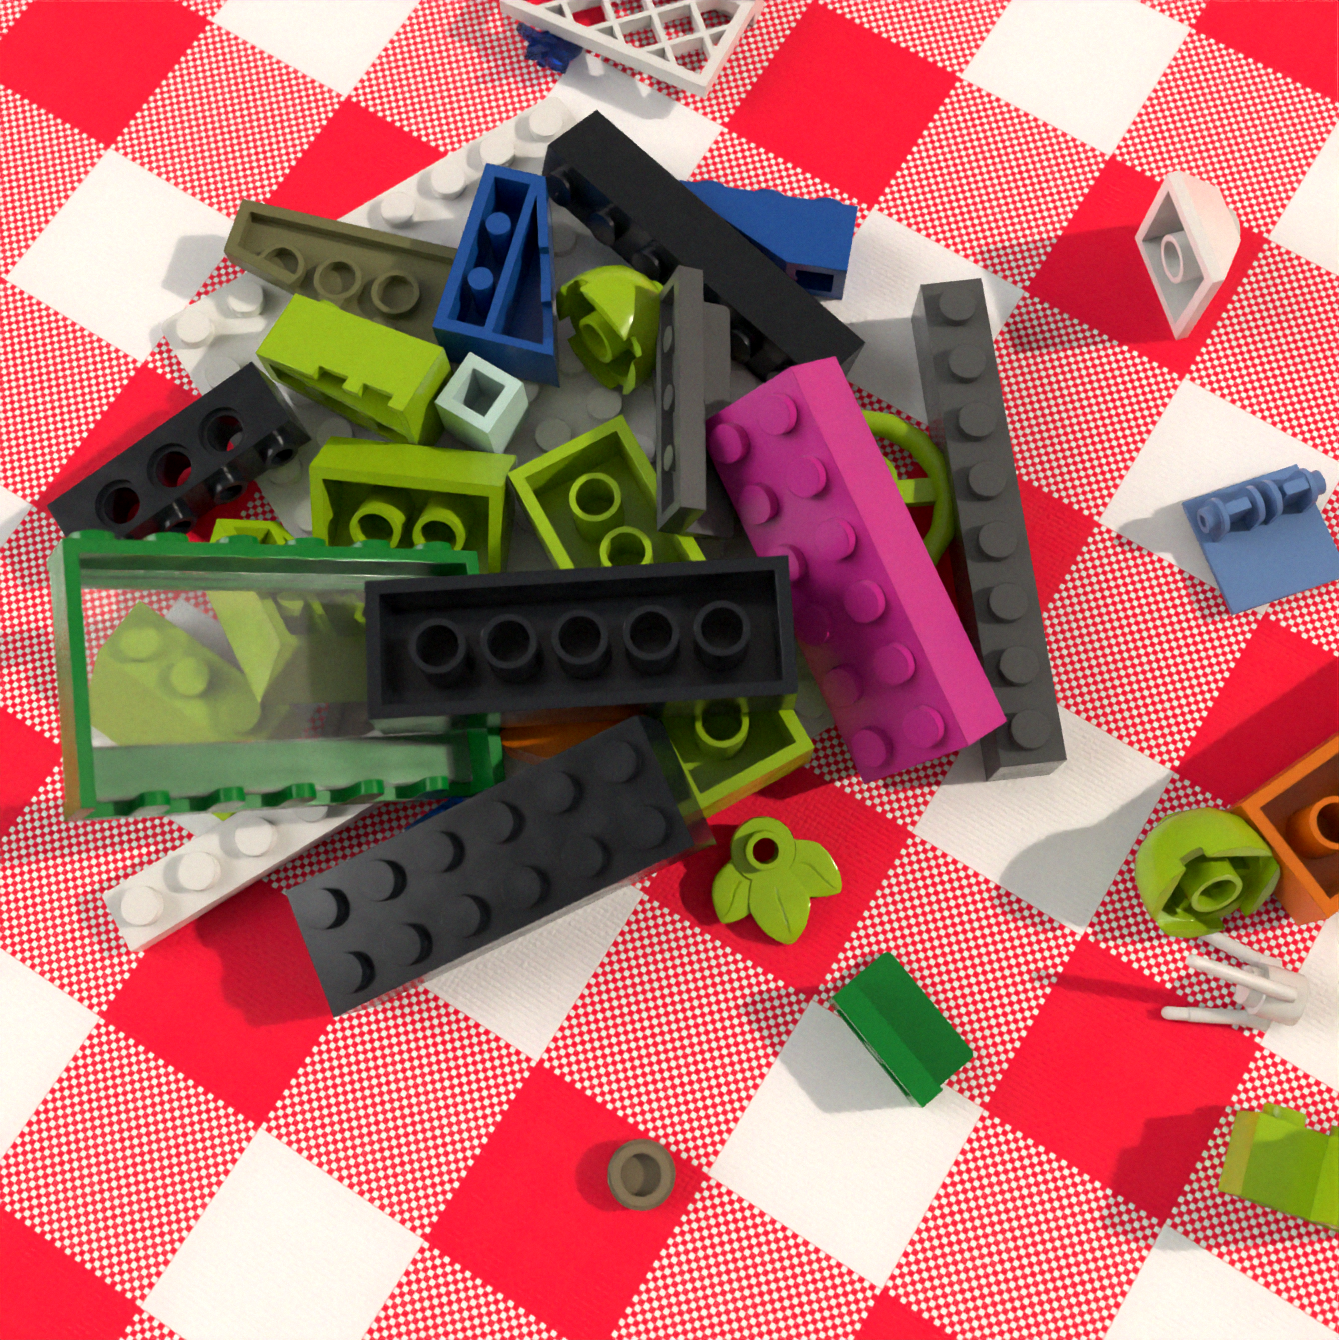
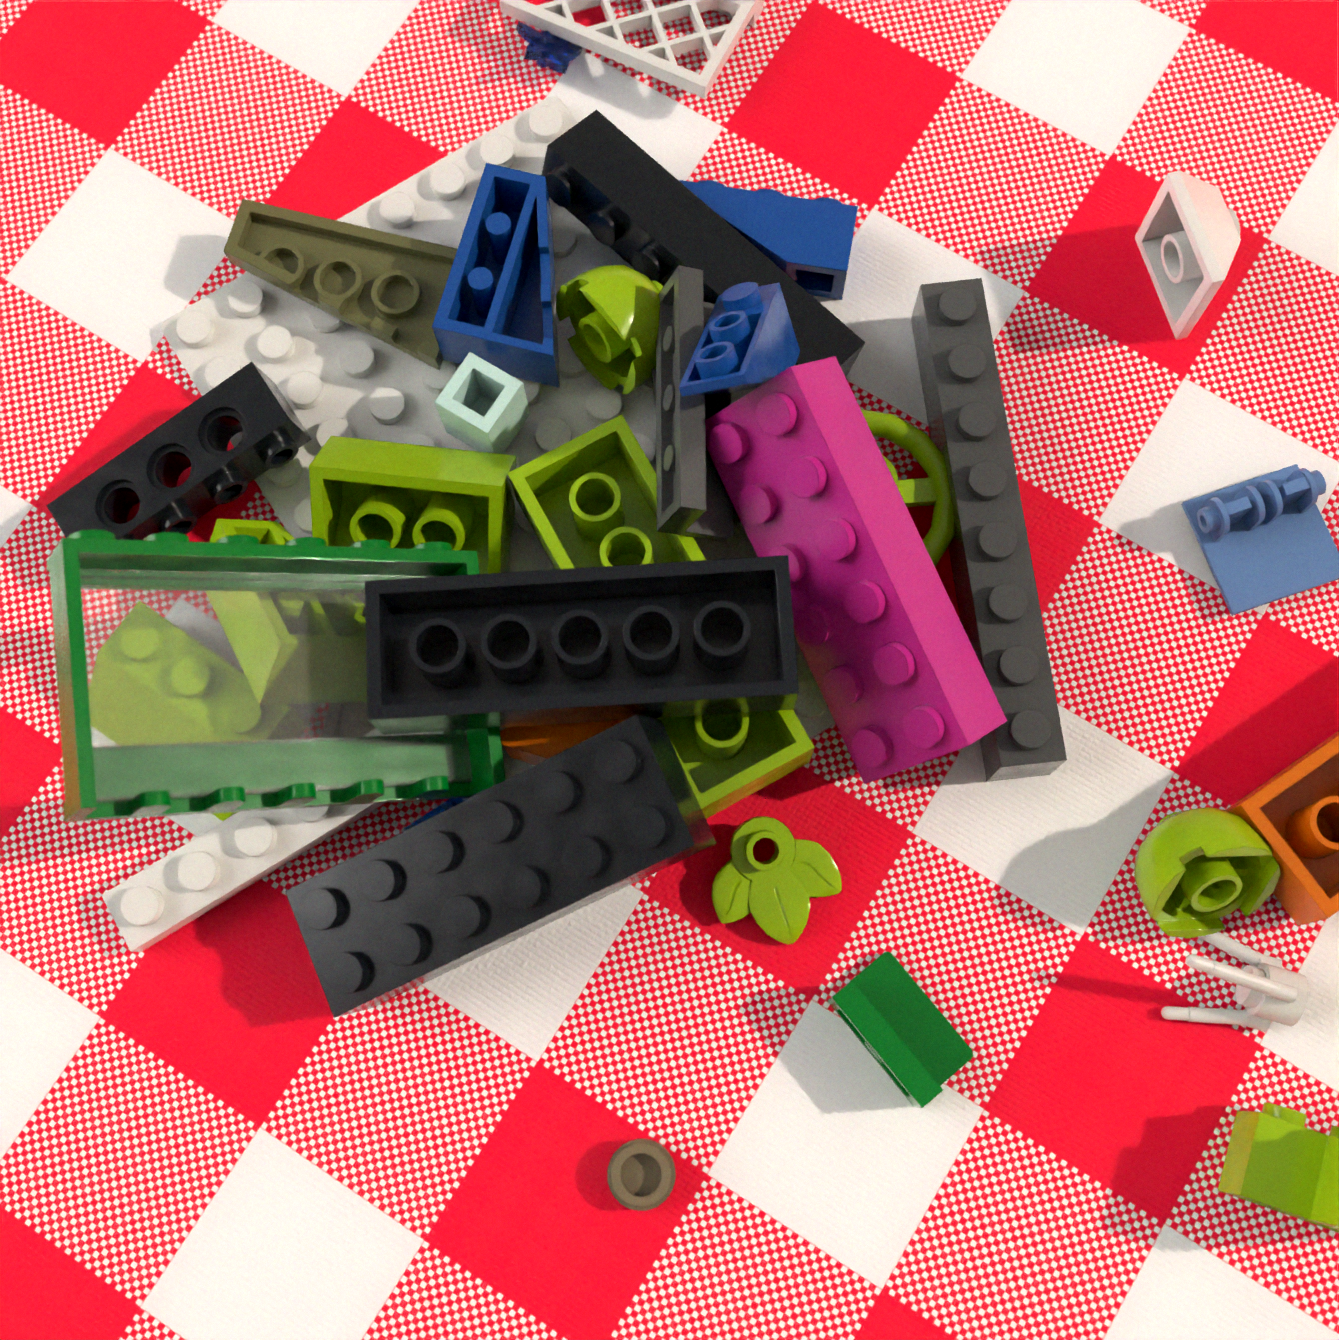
(359, 370): lime wedge -> none
(743, 342): none -> blue slope

